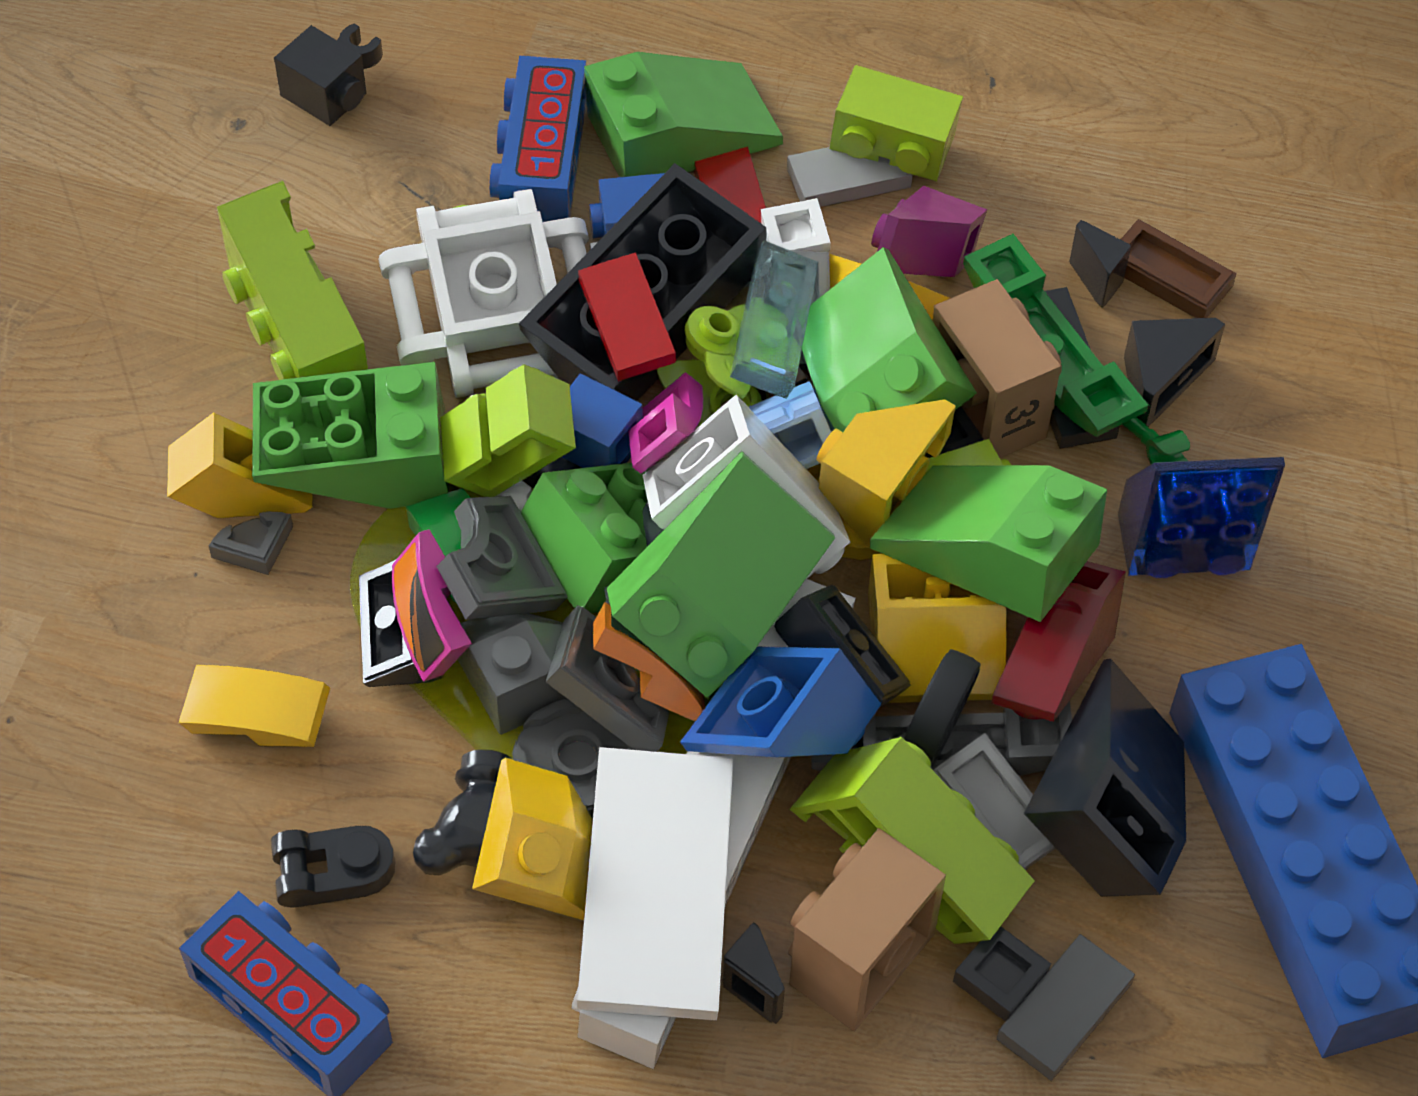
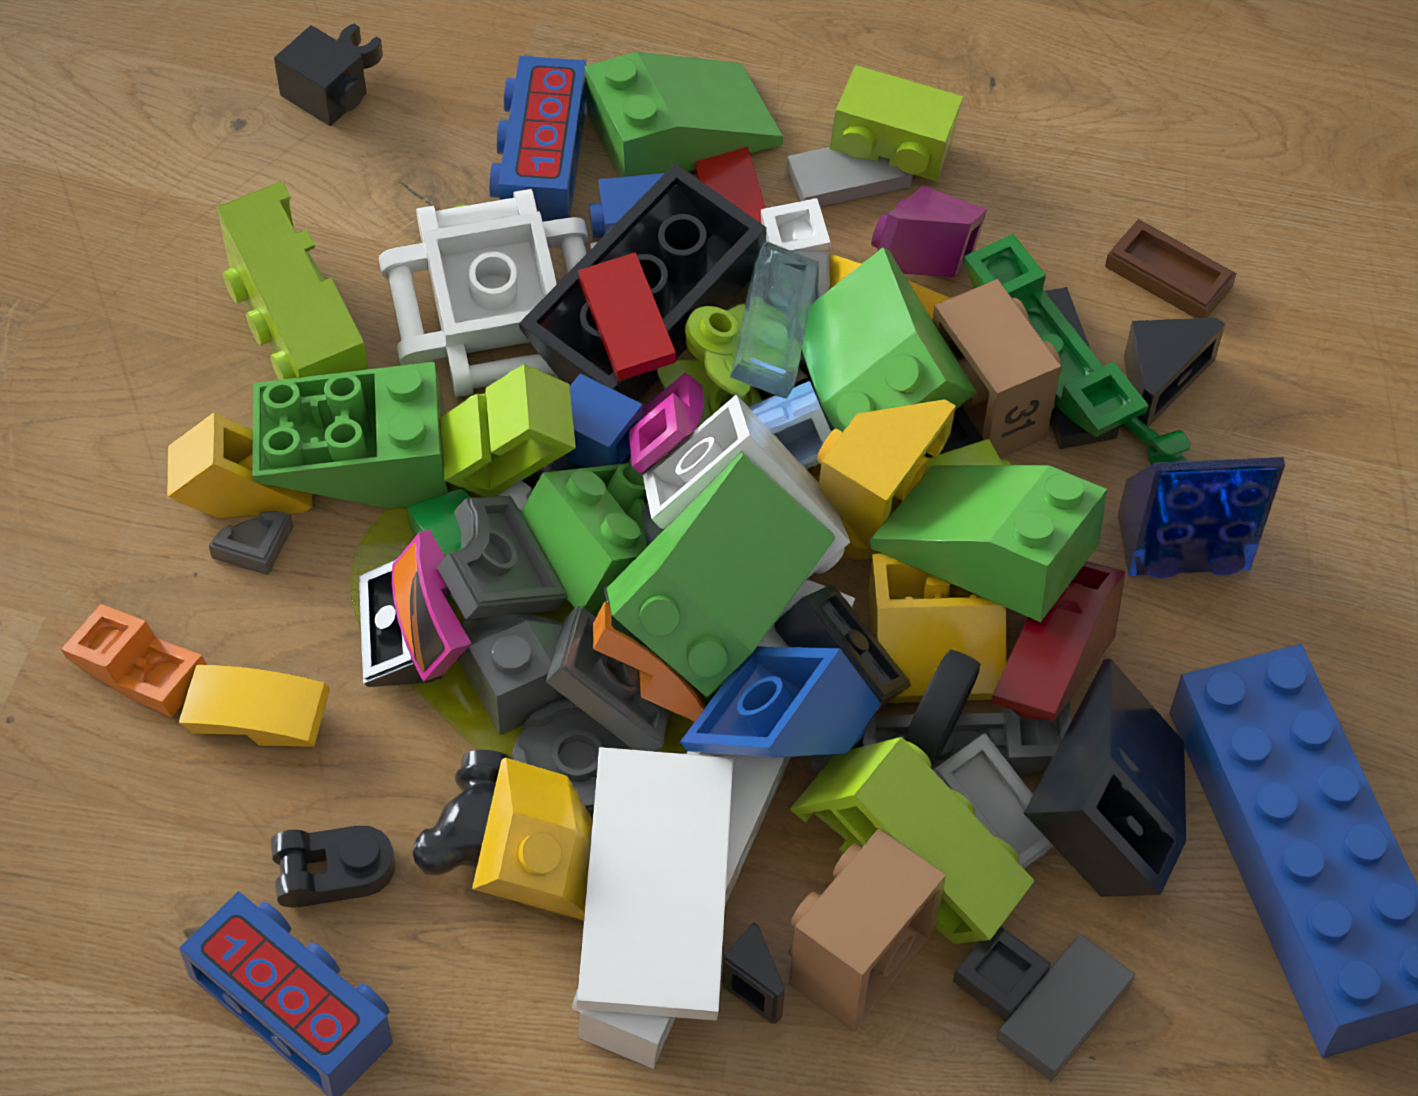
(132, 660): none -> orange slope
(1099, 261): black slope -> none

